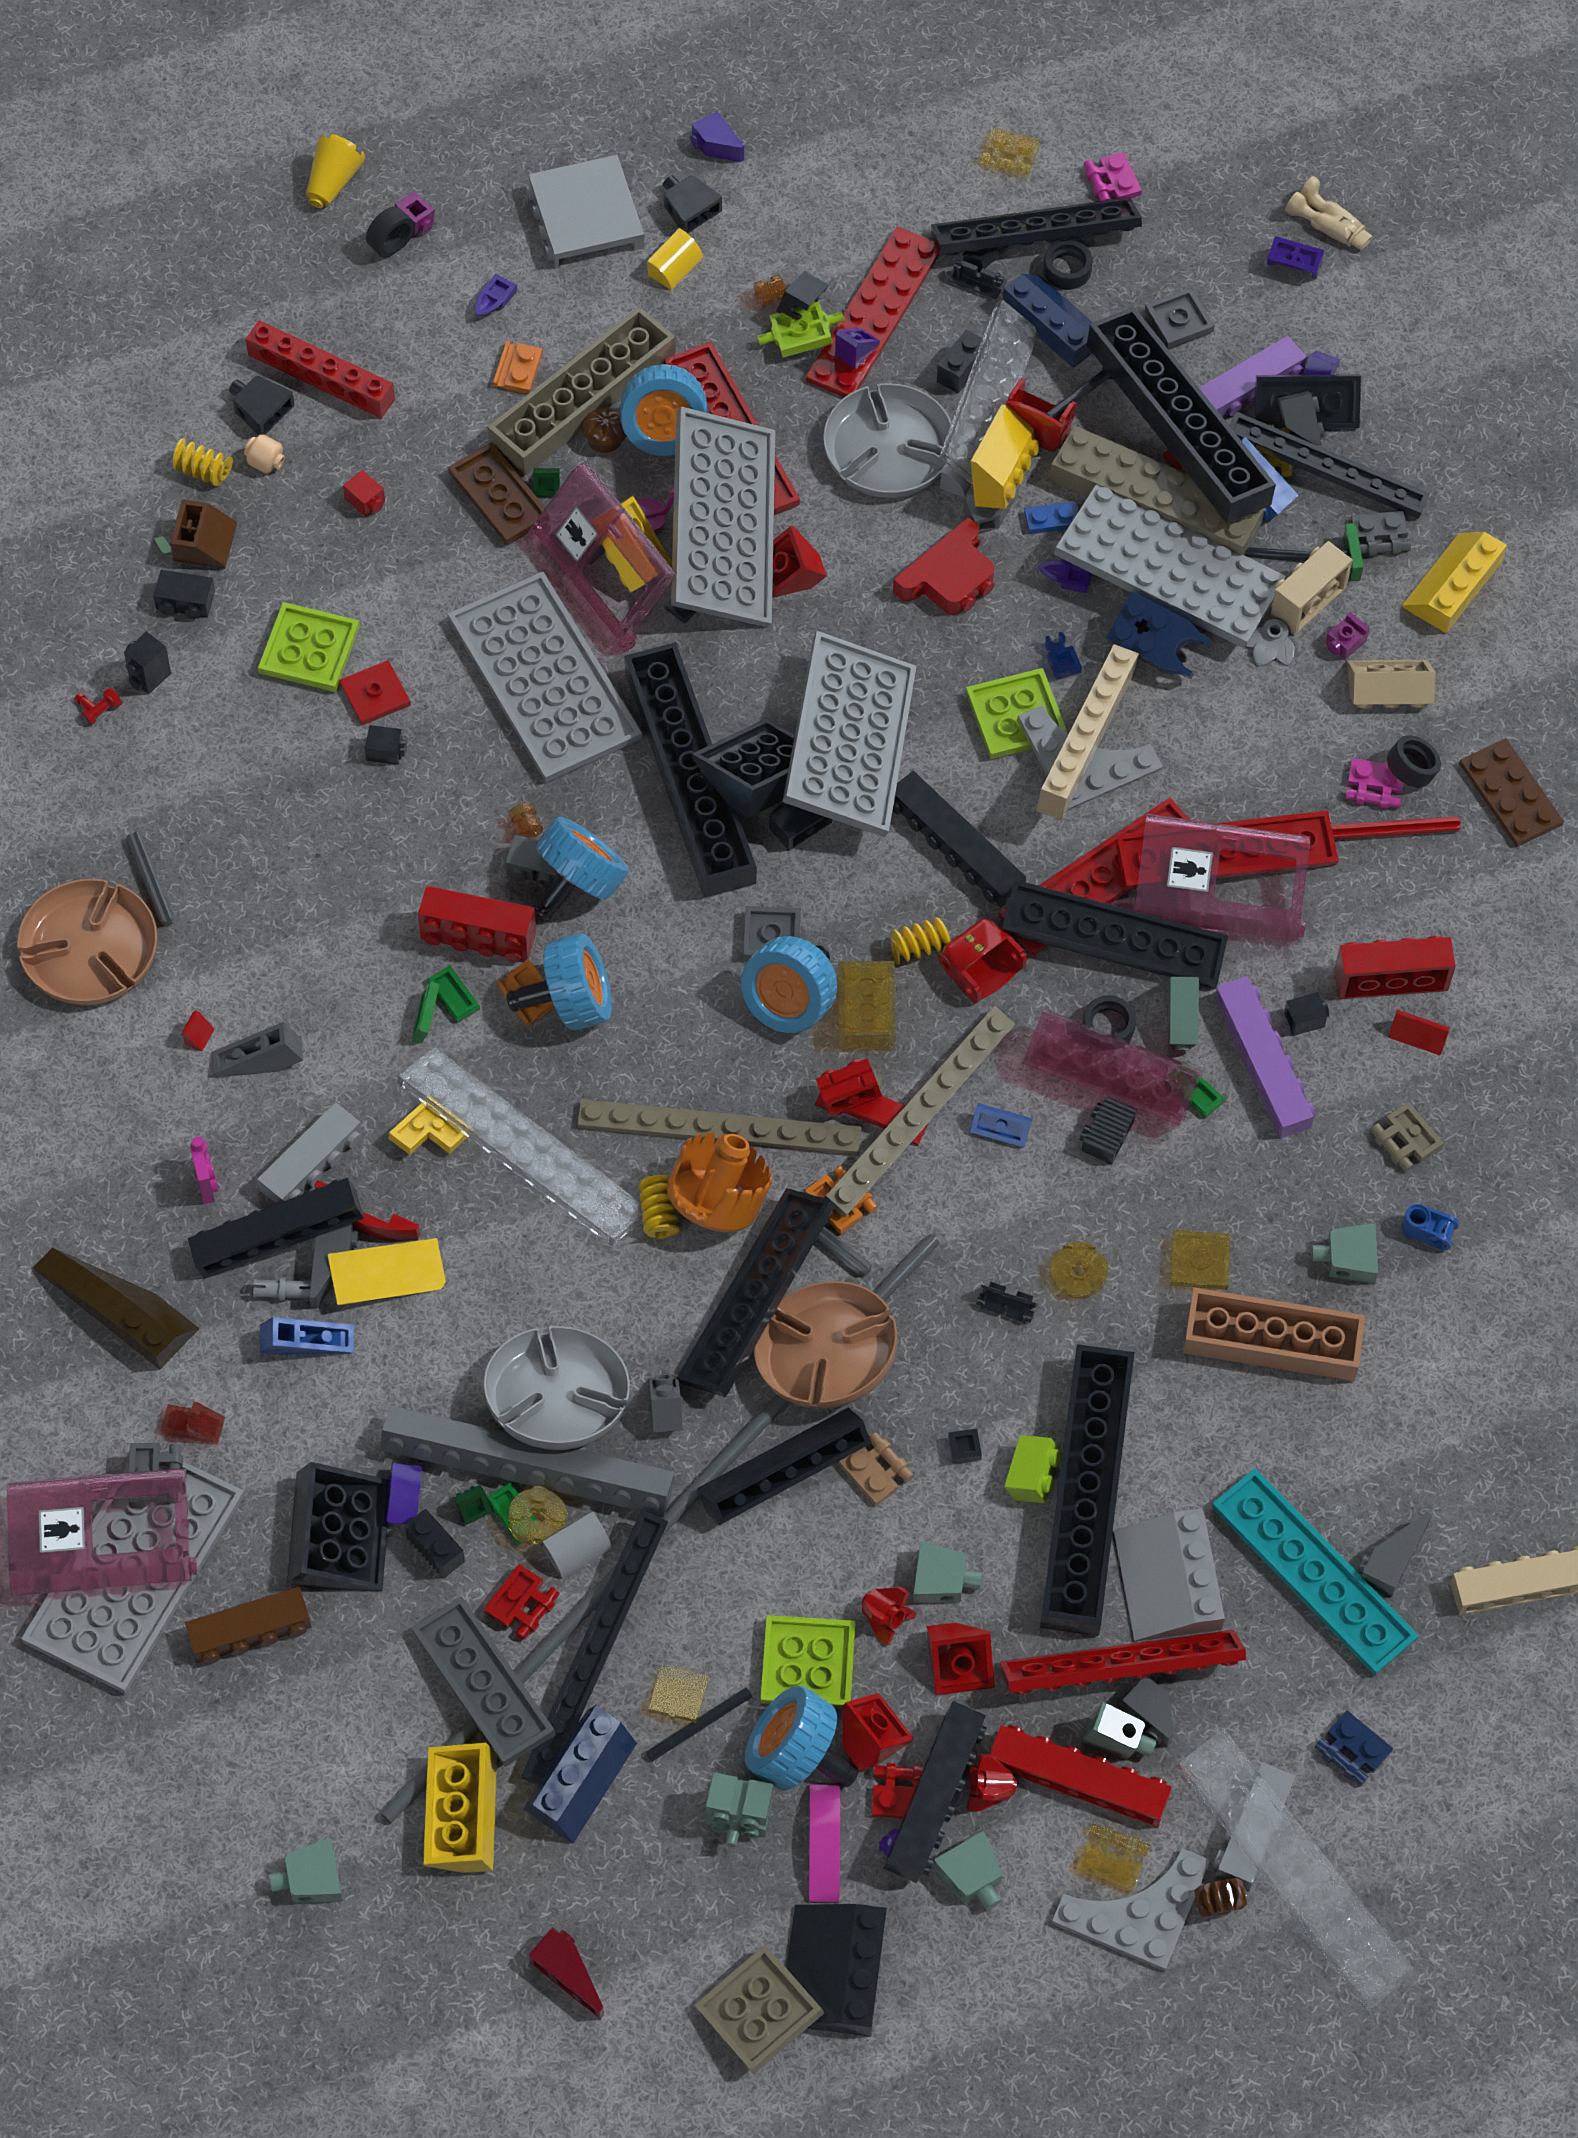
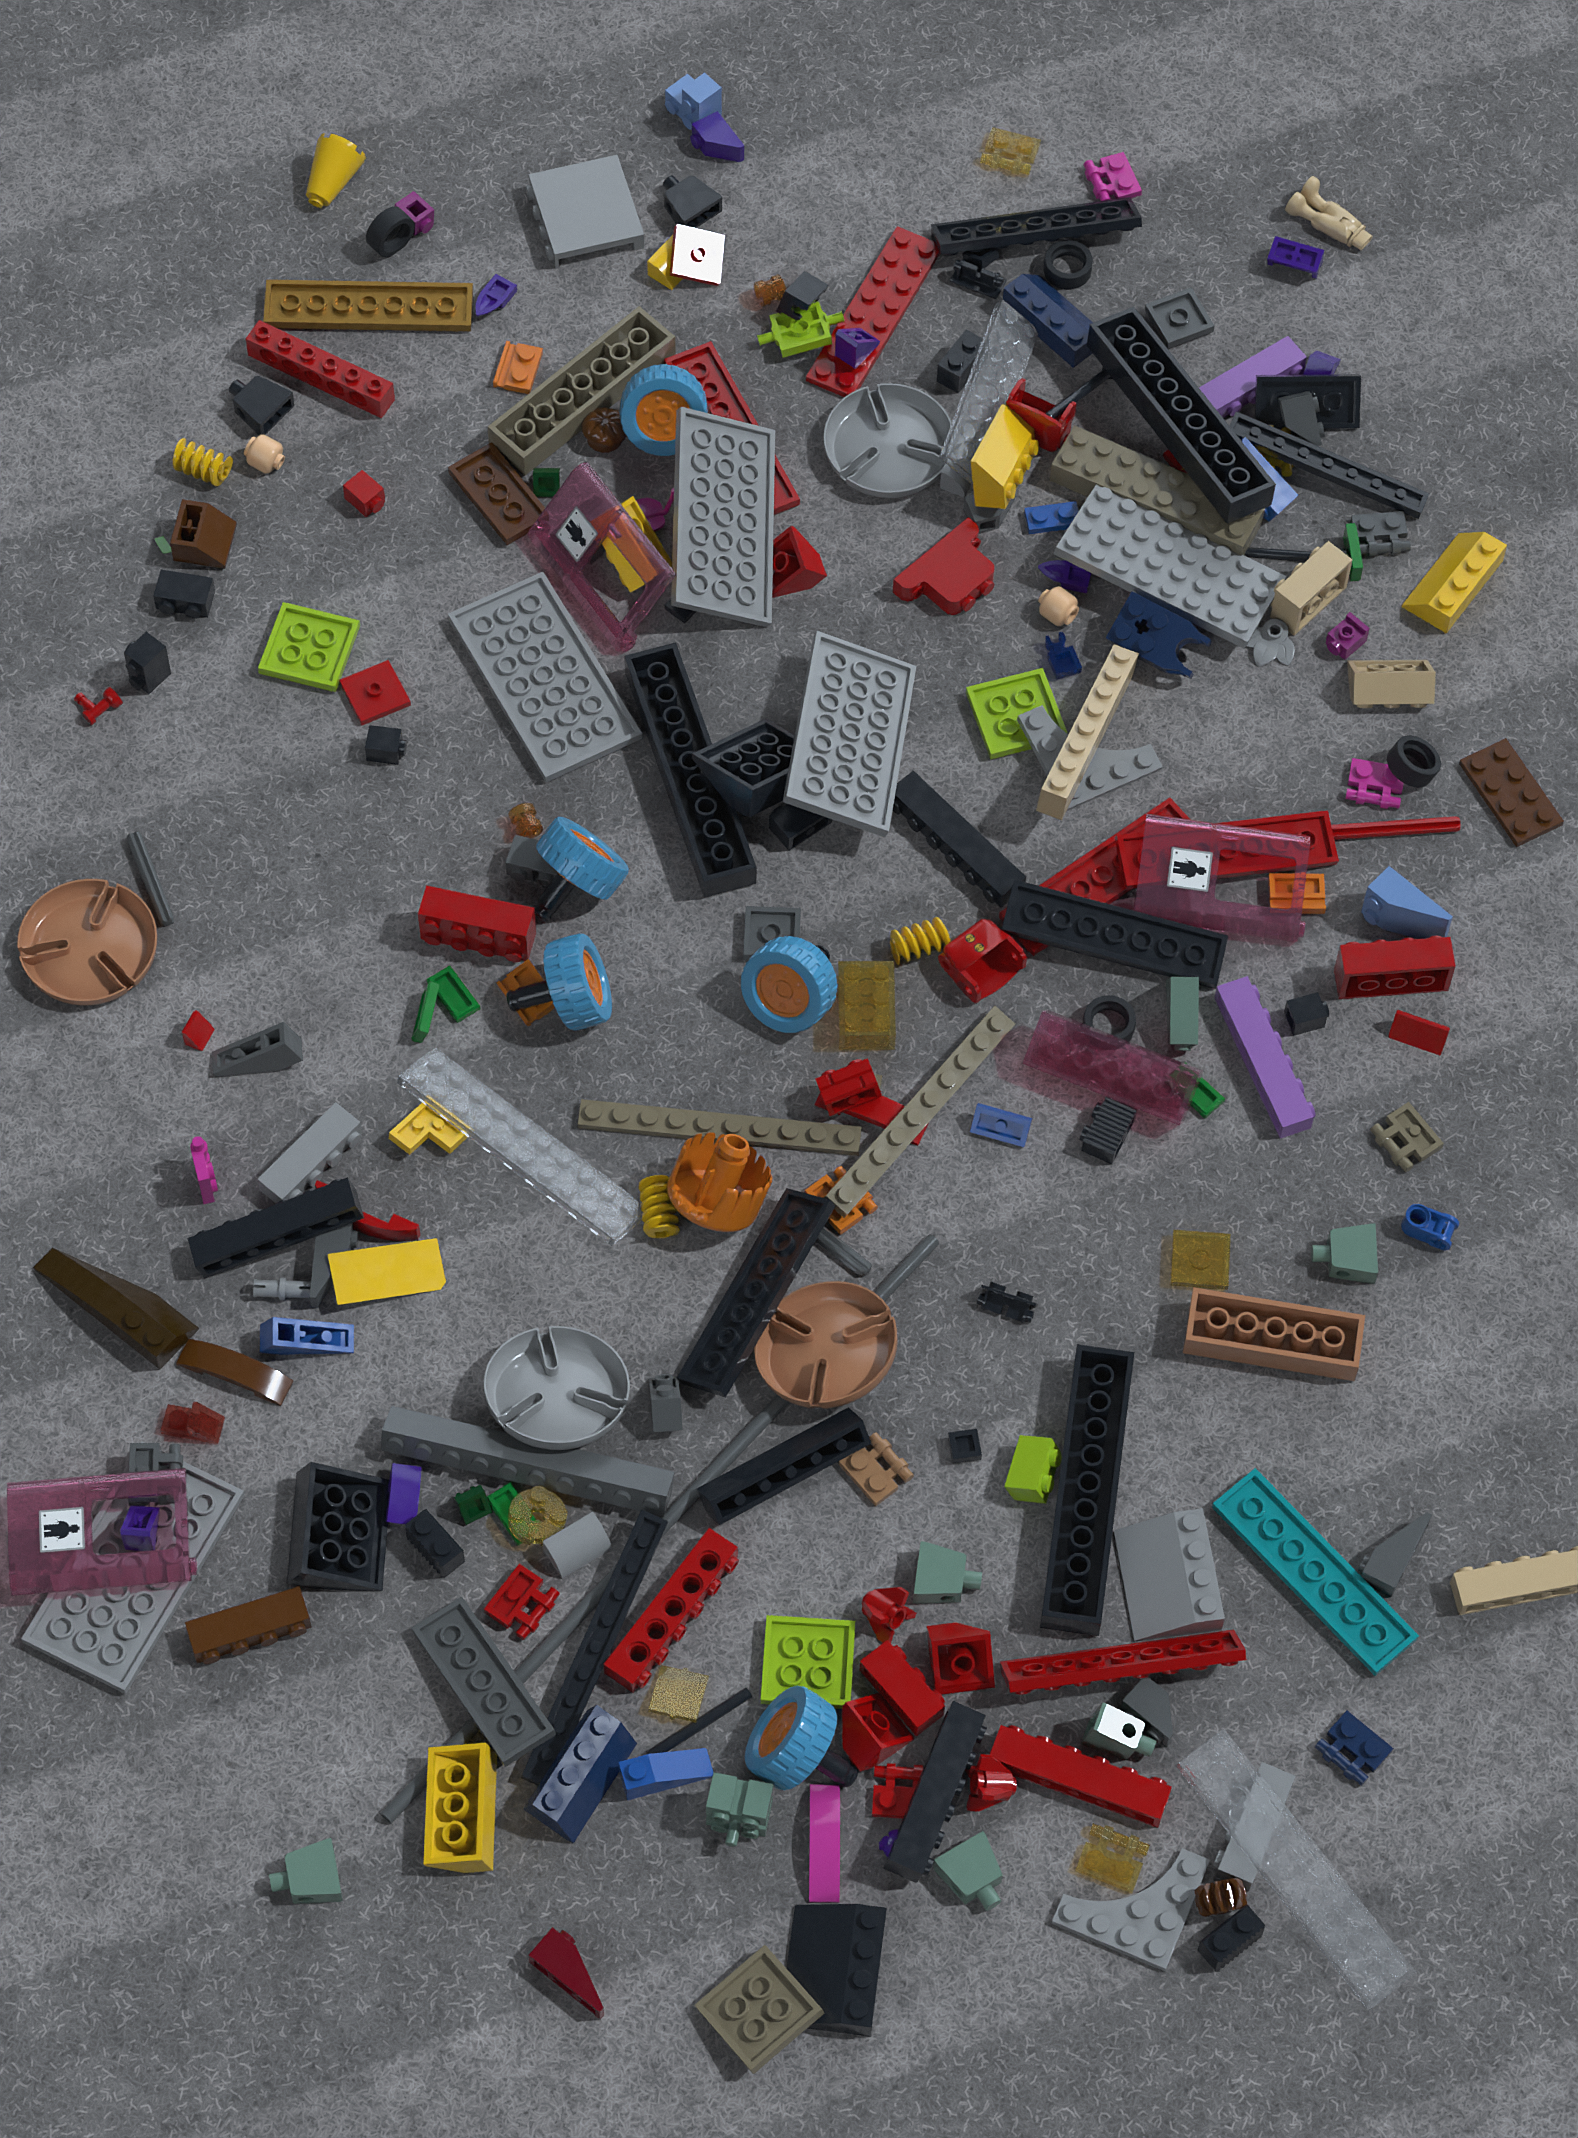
(140, 1528): none -> dark purple slope
(235, 1369): none -> reddish brown slope
(368, 305): none -> pearl gold plate
(663, 1771): none -> blue slope
(693, 98): none -> medium blue brick
(697, 255): none -> plate
(709, 1549): none -> red brick
(903, 1687): none -> red brick
(1058, 606): none -> light nougat head
(1071, 1284): clear yellow plate -> none
(1231, 1938): none -> black brick
(1281, 890): none -> orange plate
(1403, 908): none -> medium blue slope

